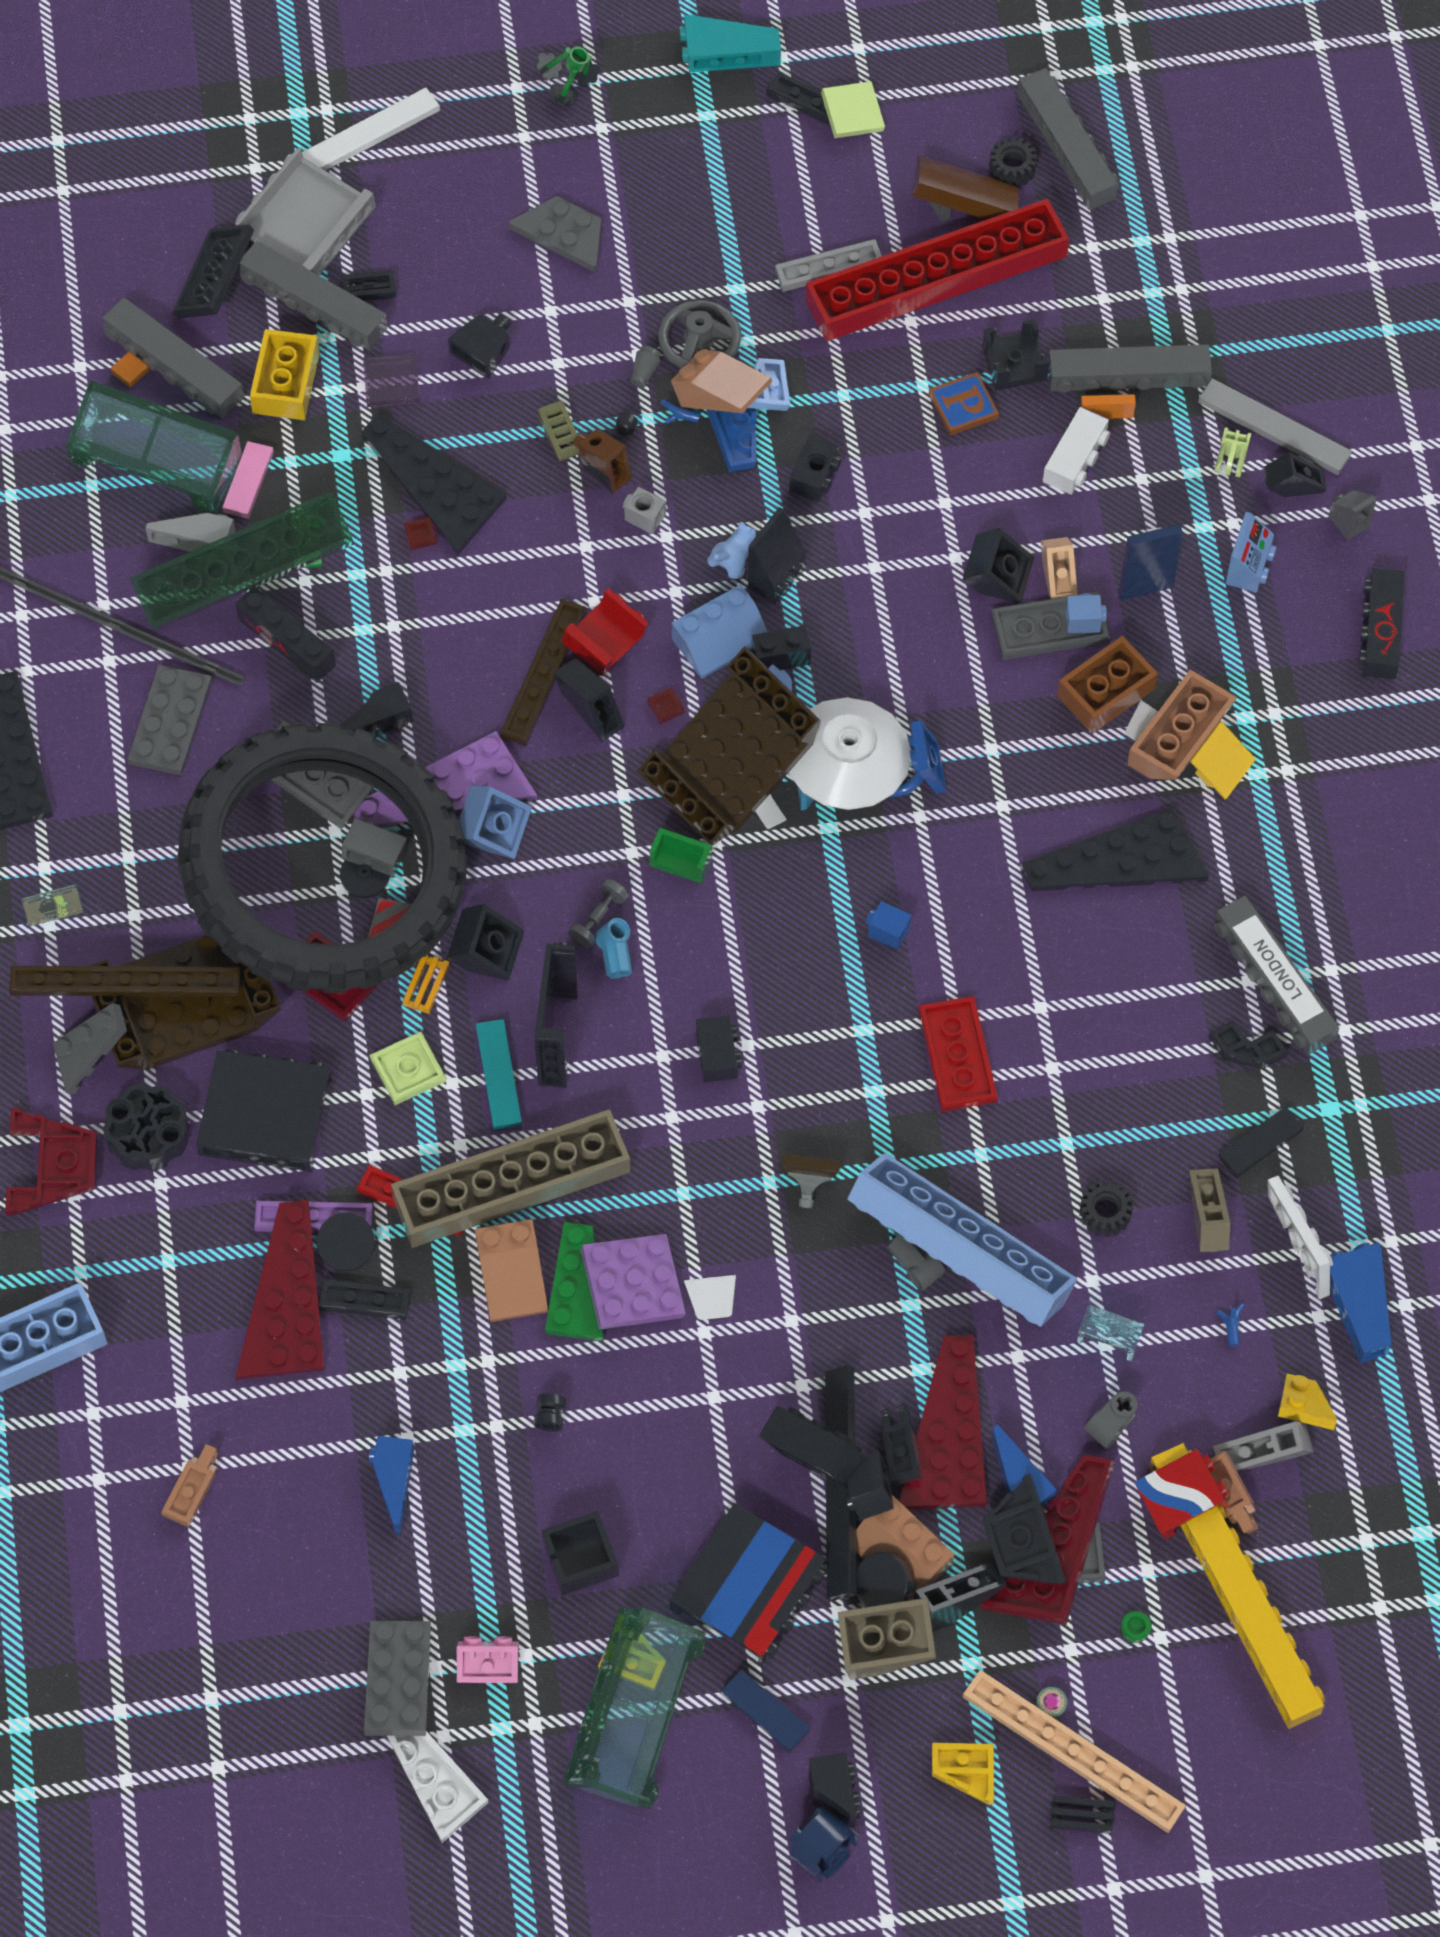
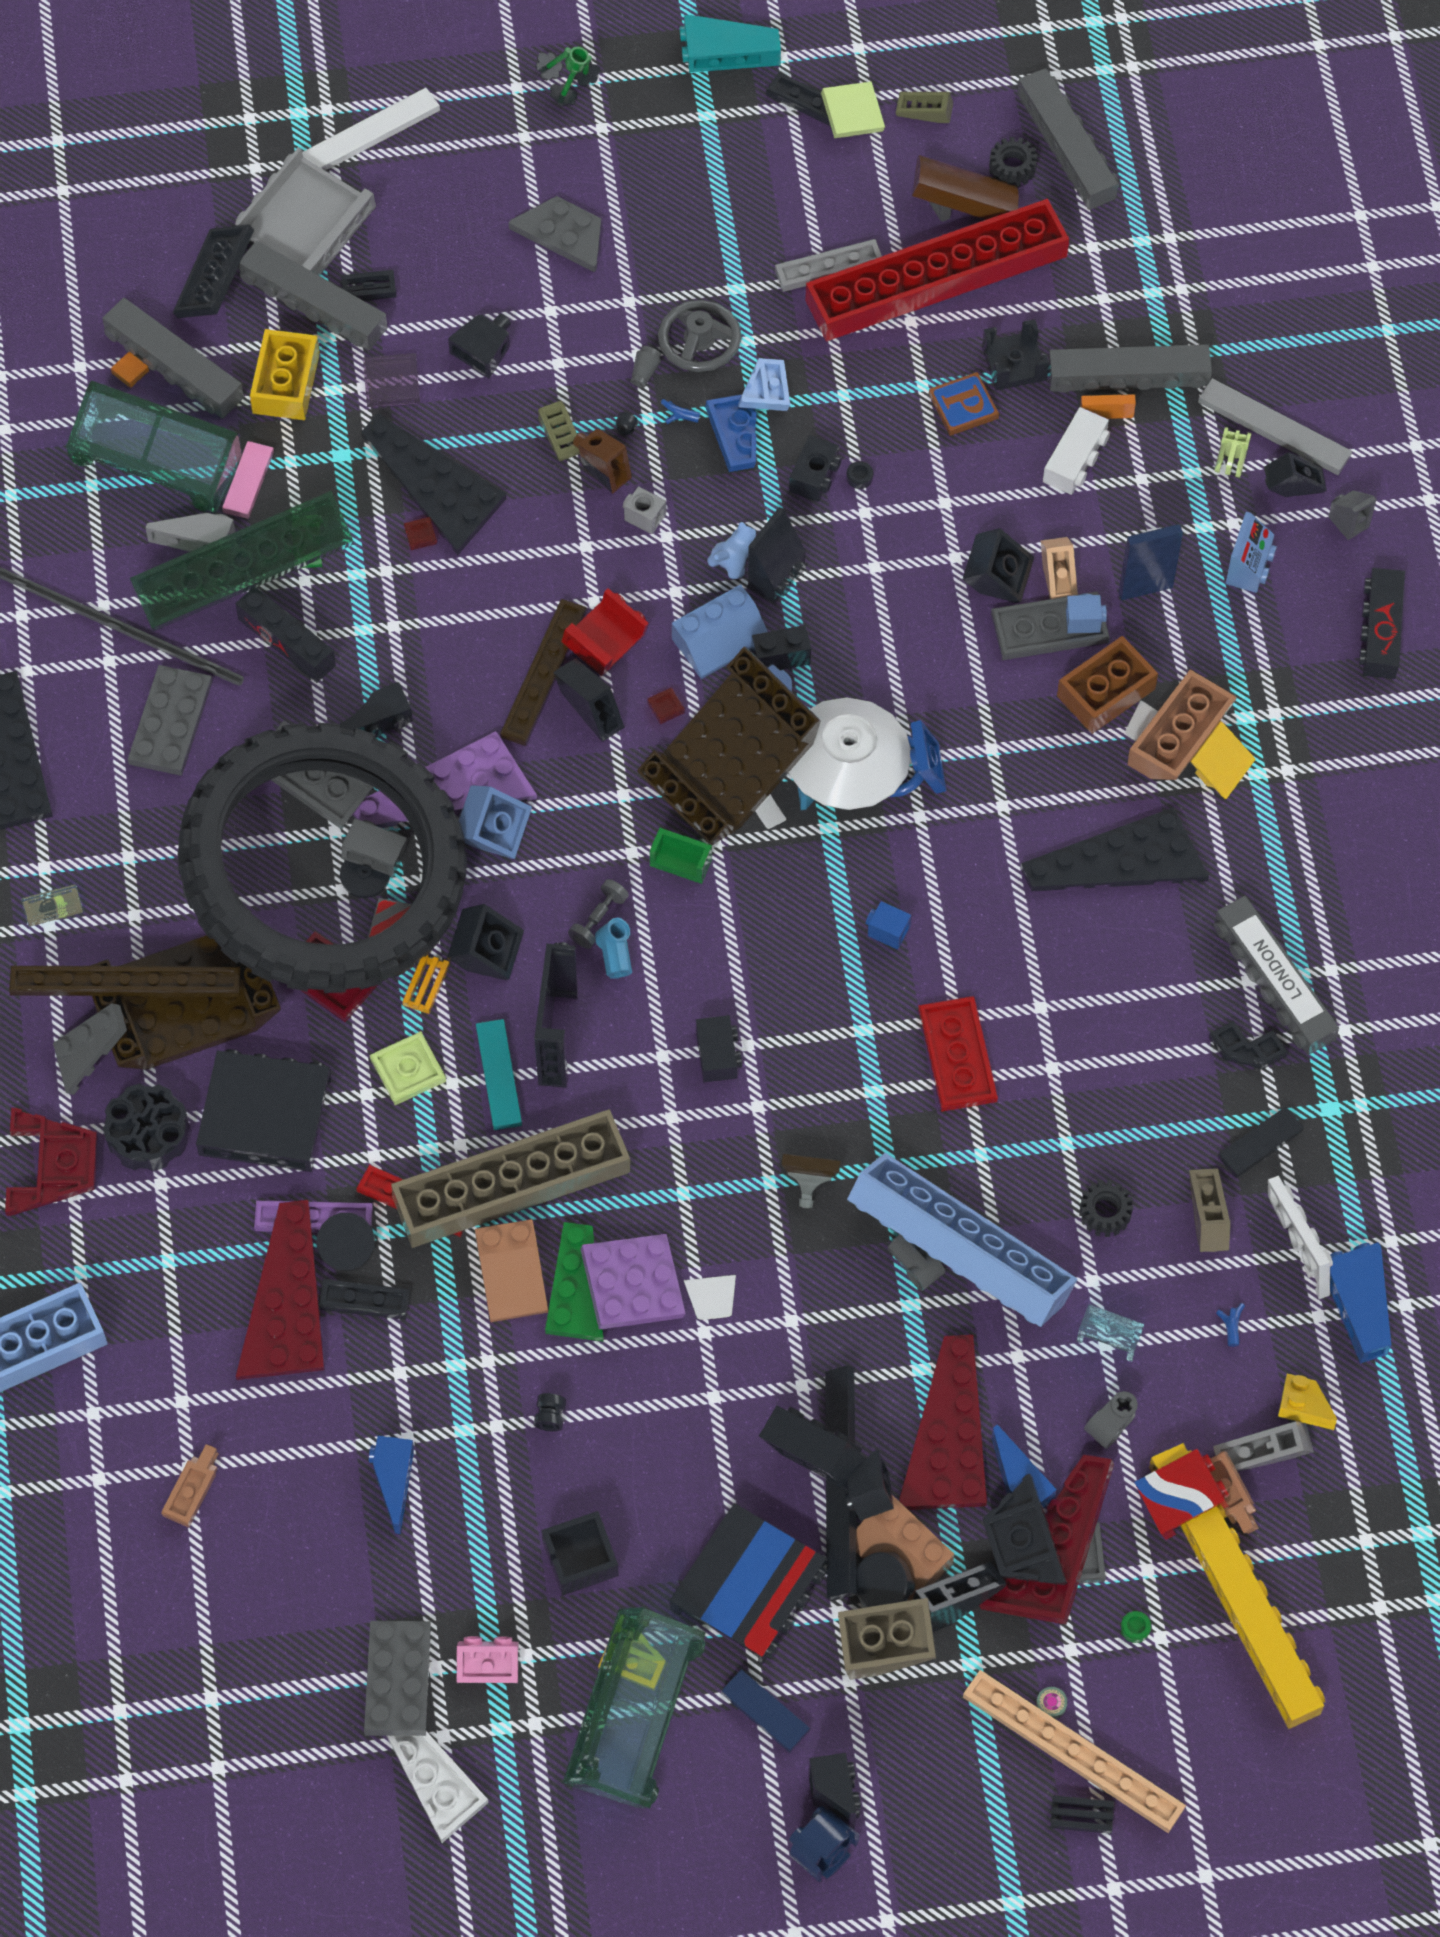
(718, 383): nougat slope -> none
(859, 475): none -> black tile
(900, 1447): black hinge -> none
(933, 114): none -> olive slope
(966, 1768): yellow wing -> none

